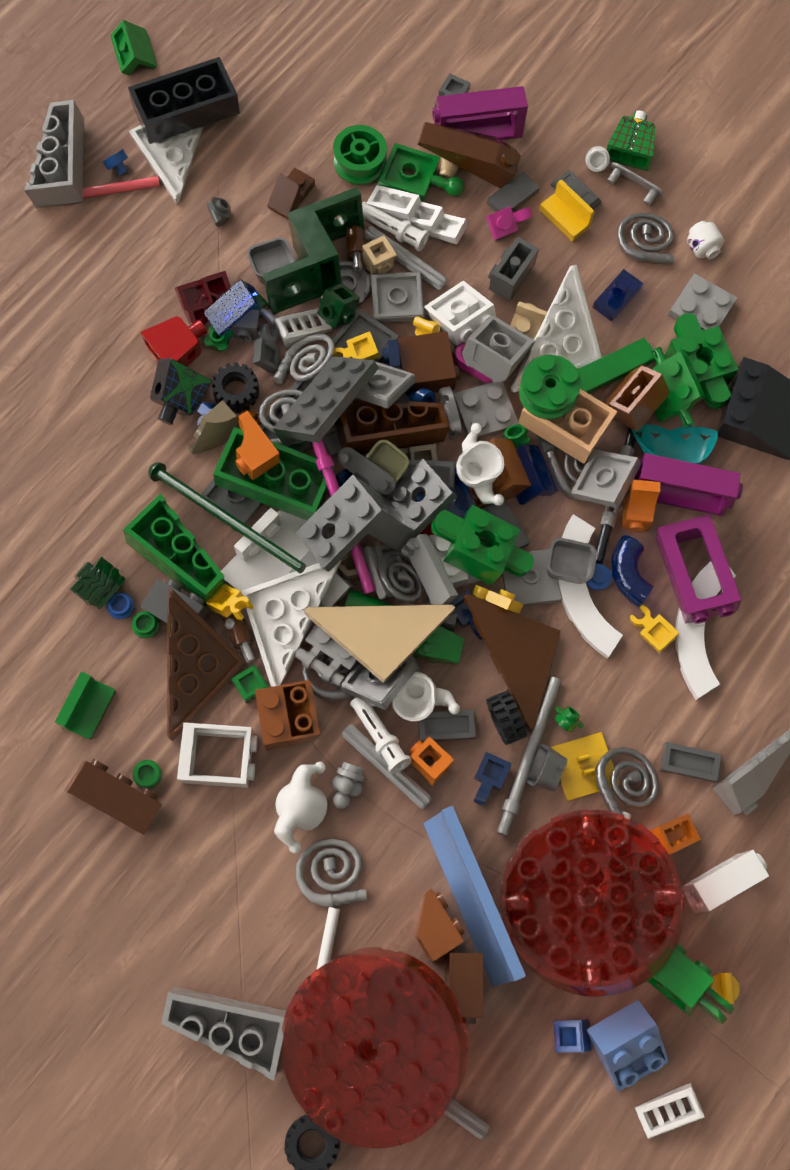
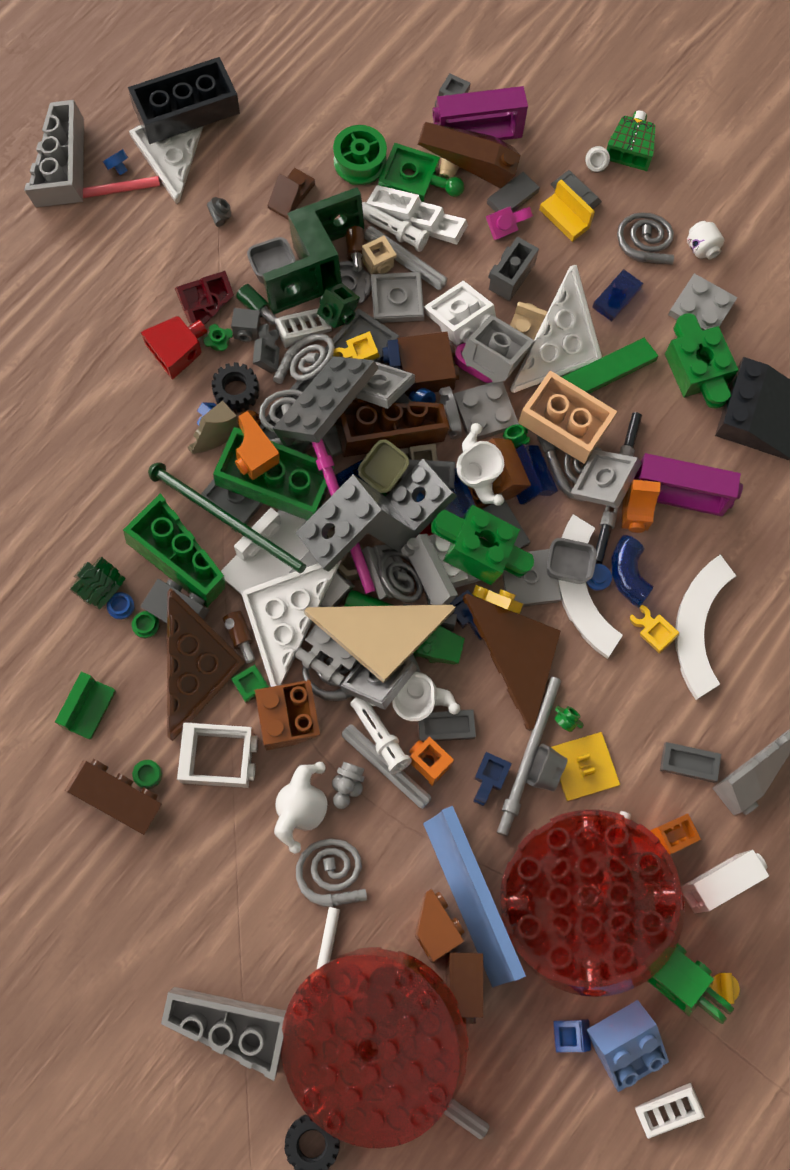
(132, 47): green panel -> none
(177, 389): black torso -> none
(228, 601): yellow plate -> none
(231, 307): clear blue panel -> none
(366, 470): dark grey piece -> none
(425, 327): yellow plate -> none
(506, 717): black tyre -> none
(549, 387): green wheel -> none
(620, 170): light grey piece -> none
(631, 778): flat silver piece -> none
(638, 397): dark orange slope -> none
(673, 446): teal piece -> none
(682, 384): green plate -> none
(691, 607): magenta piece -> none

